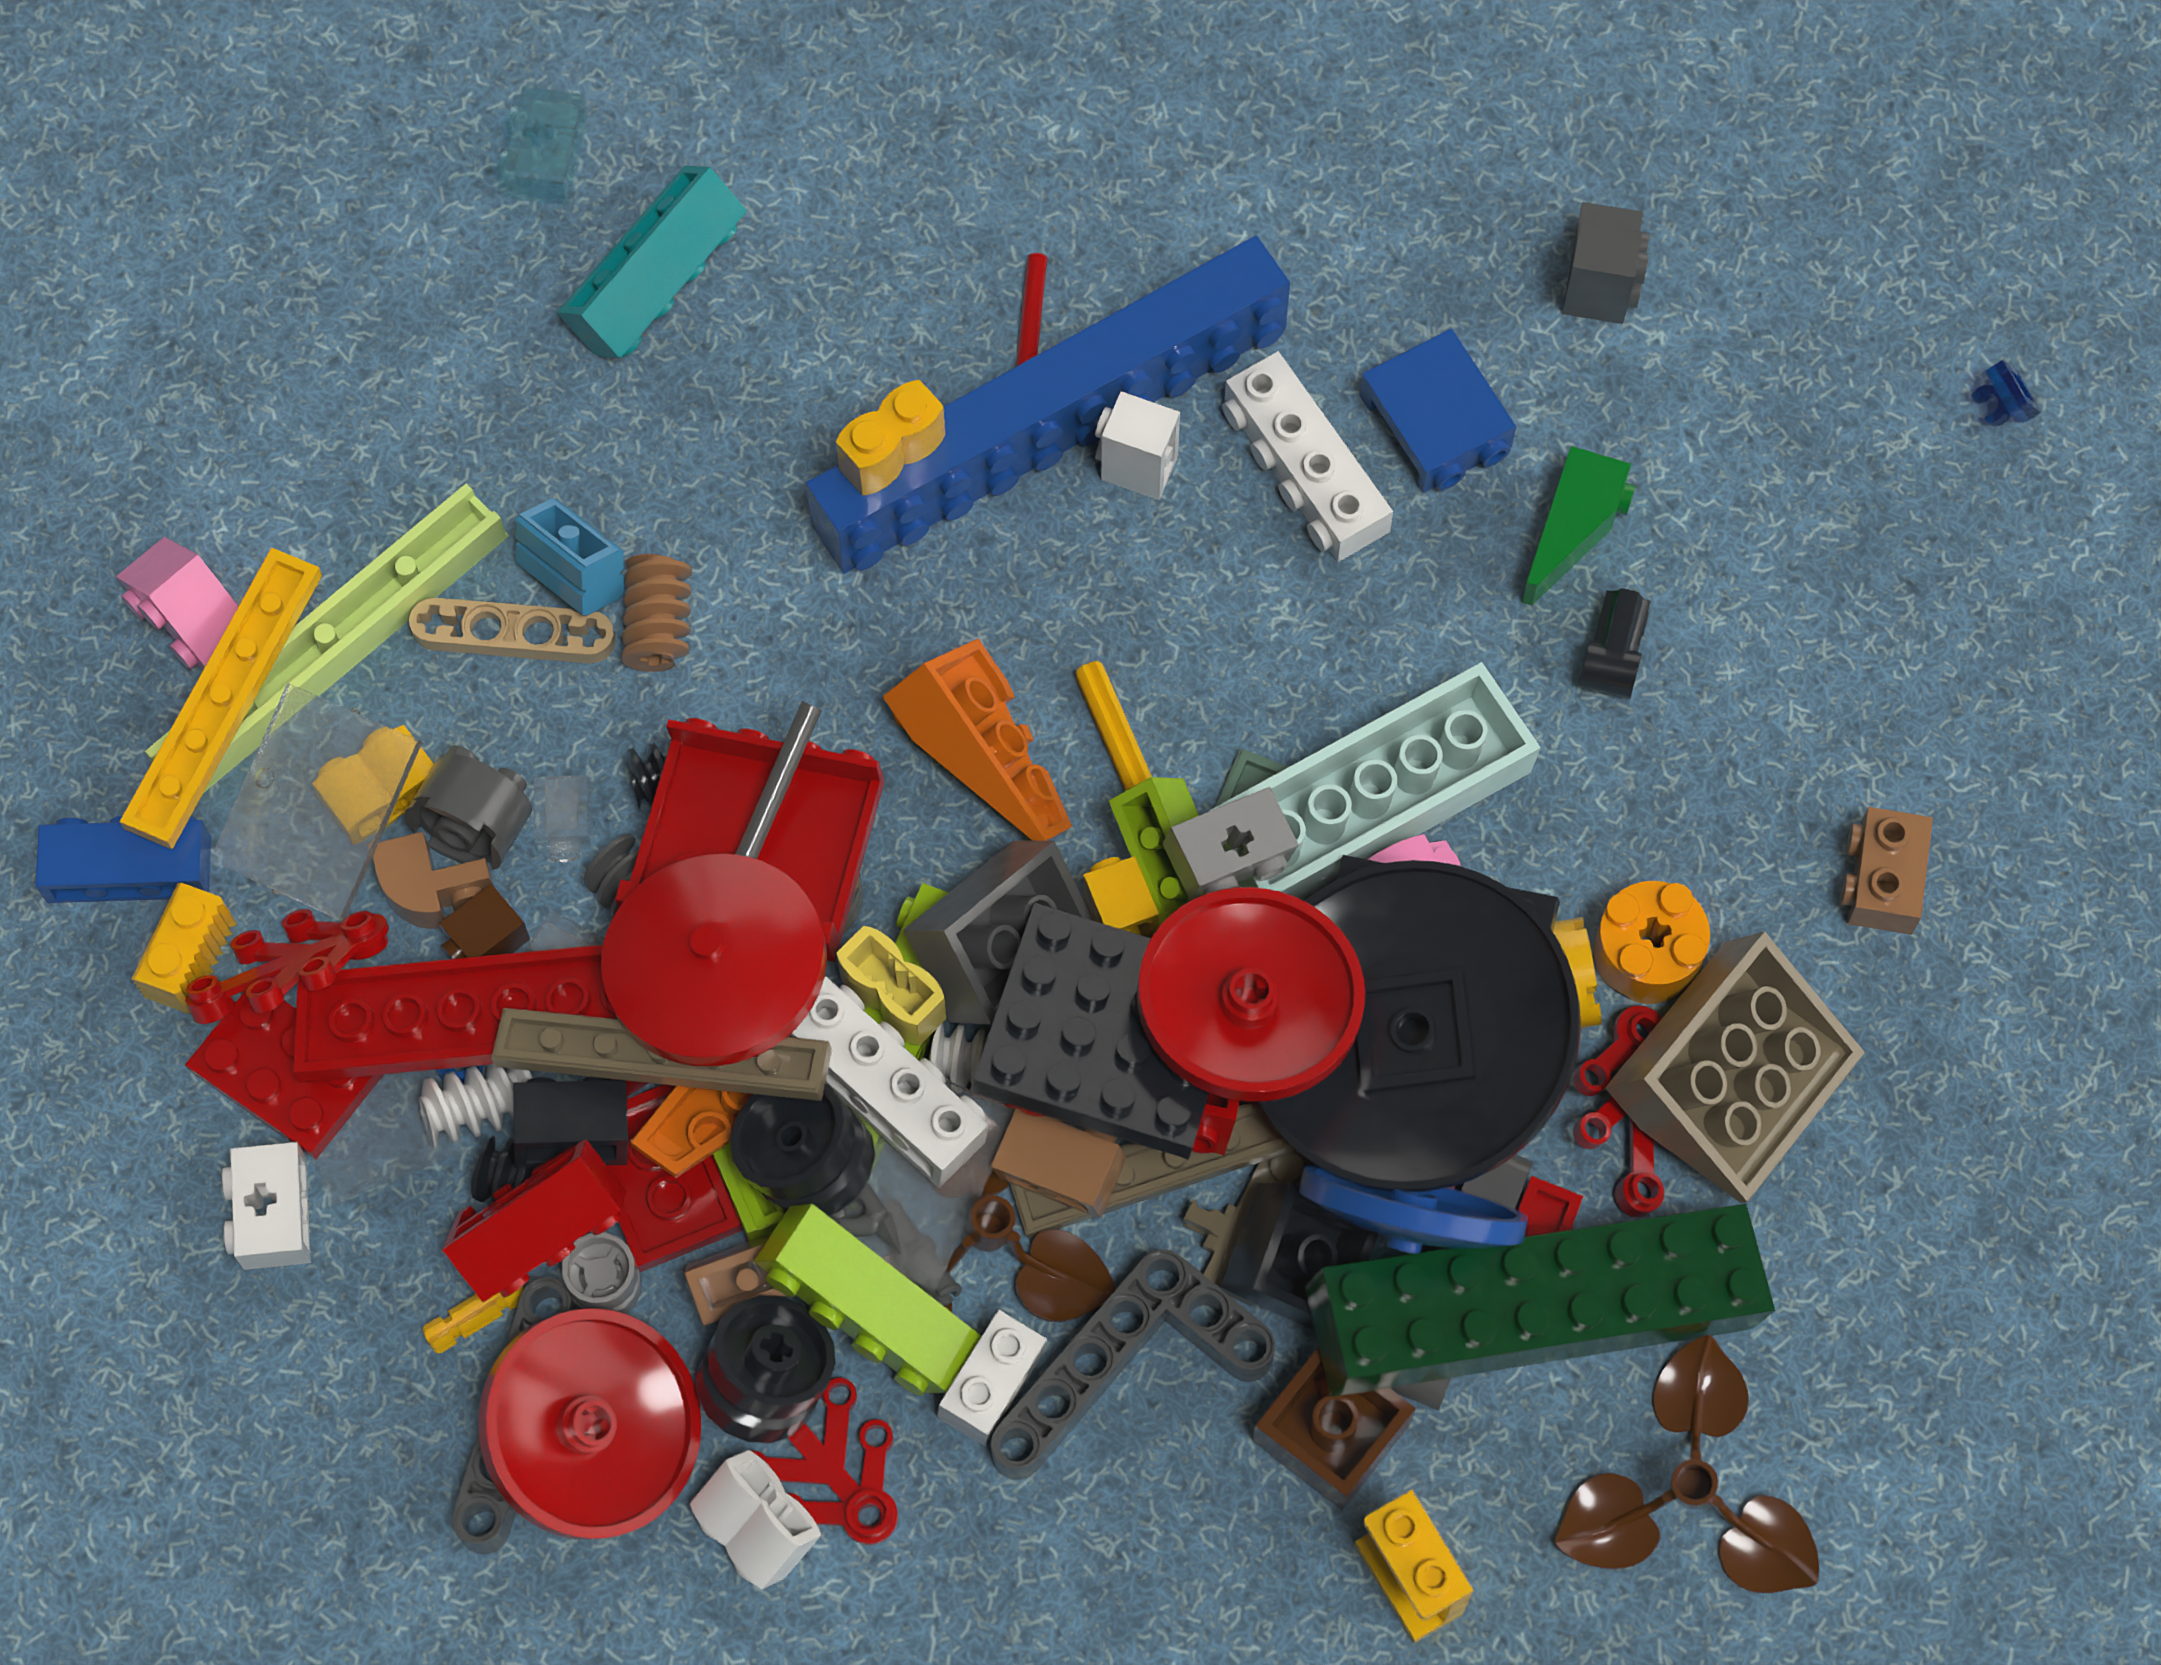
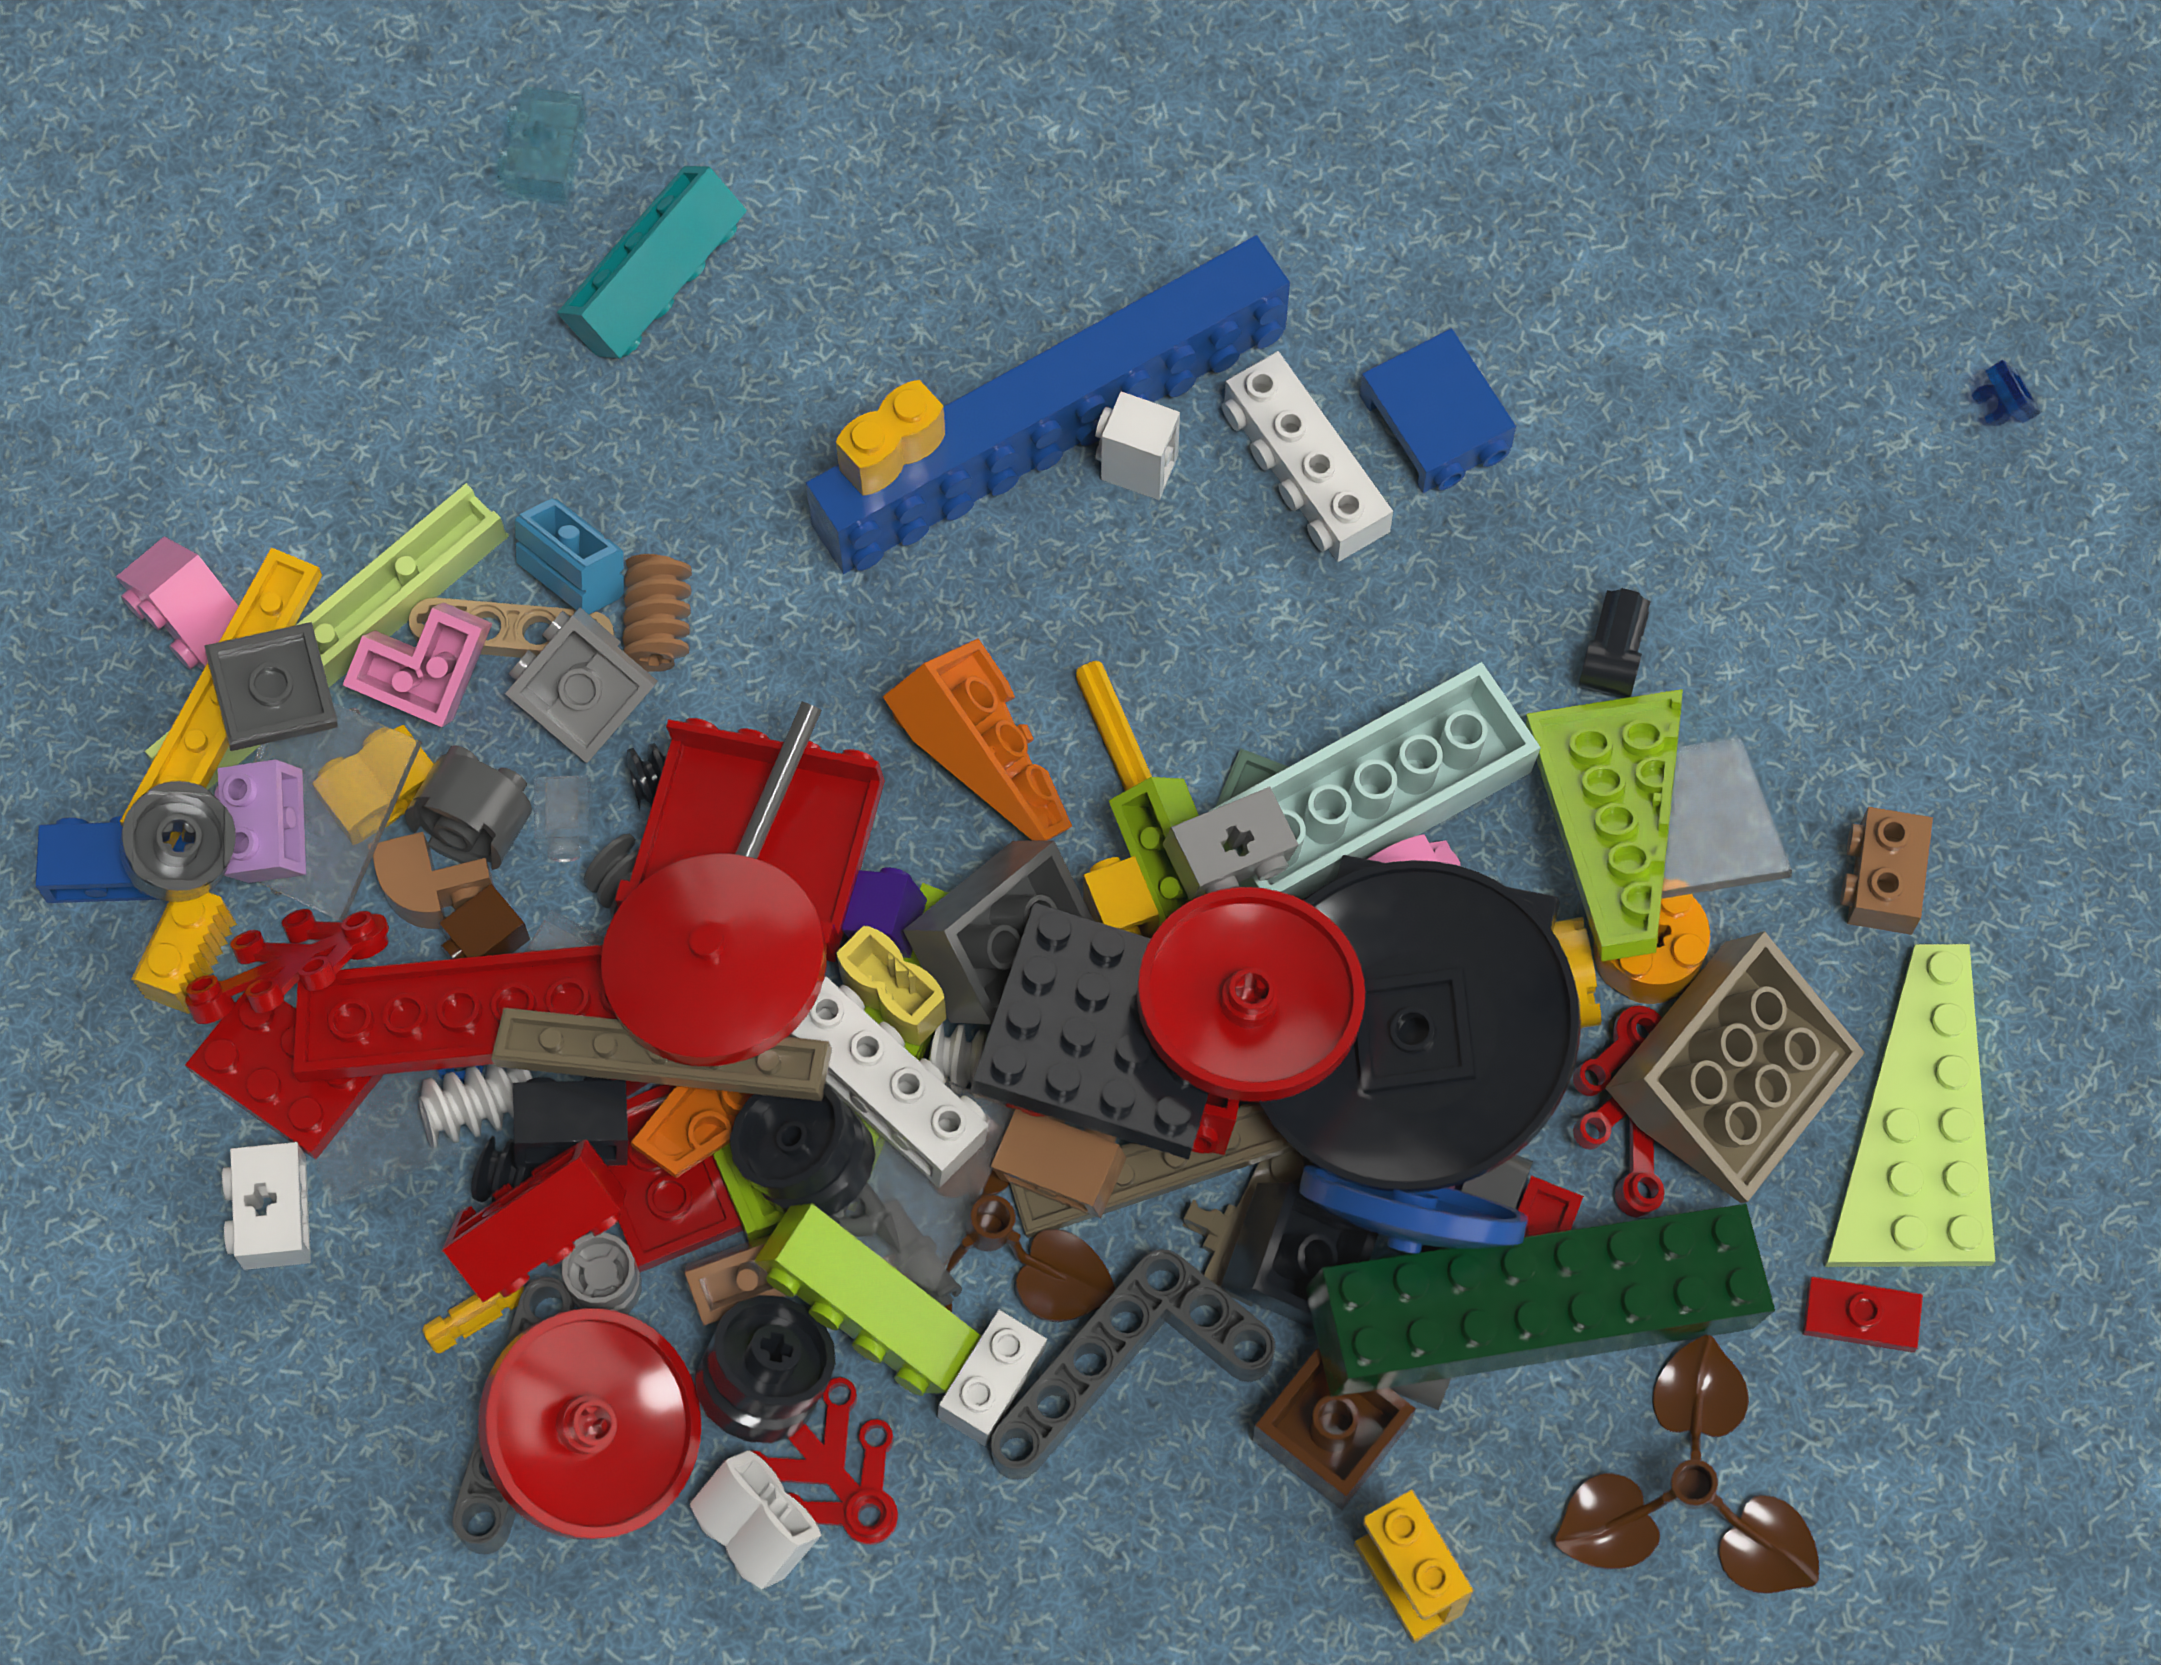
(154, 864): none -> dark grey brick
(267, 819): none -> lavender brick
(271, 686): none -> dark grey plate
(422, 678): none -> bright pink brick
(579, 683): none -> light grey plate
(887, 903): none -> dark purple brick
(1032, 307): red bar -> none
(1581, 515): green slope -> none
(1606, 263): dark grey brick -> none
(1612, 801): none -> lime wing
(1719, 823): none -> clear piece
(1863, 1314): none -> red plate
(1922, 1152): none -> yellowish green wing

